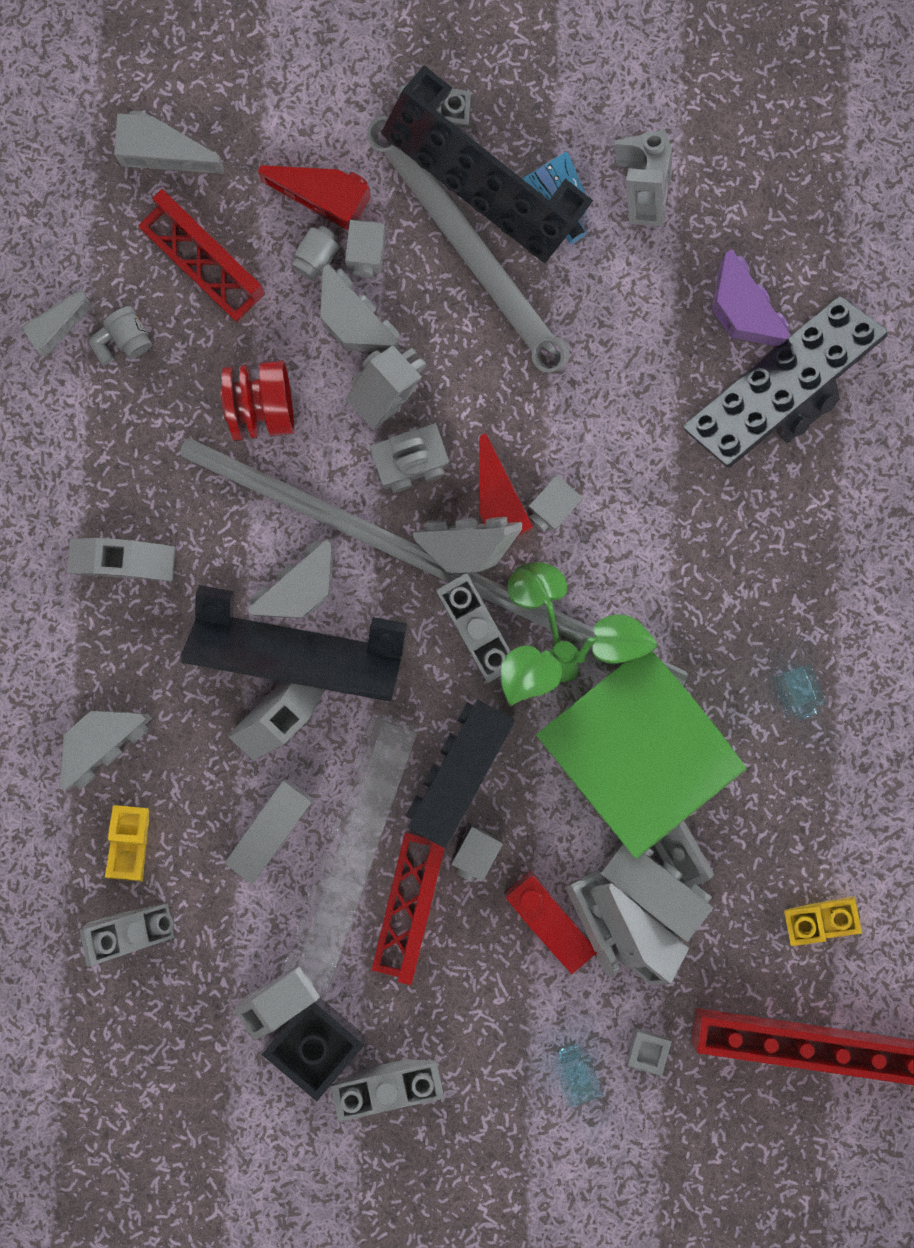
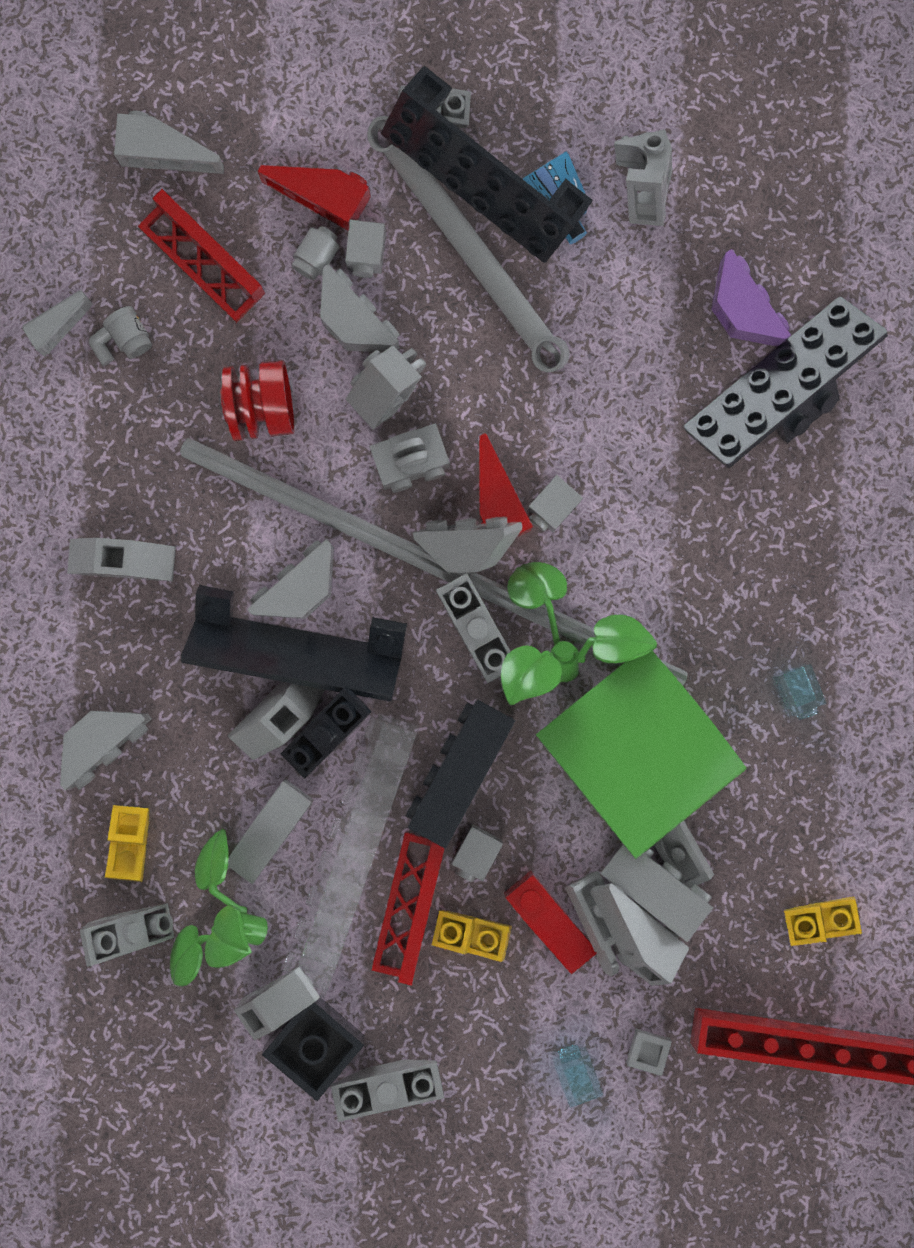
(232, 926): none -> bright green plant
(326, 732): none -> black slope
(471, 935): none -> yellow slope

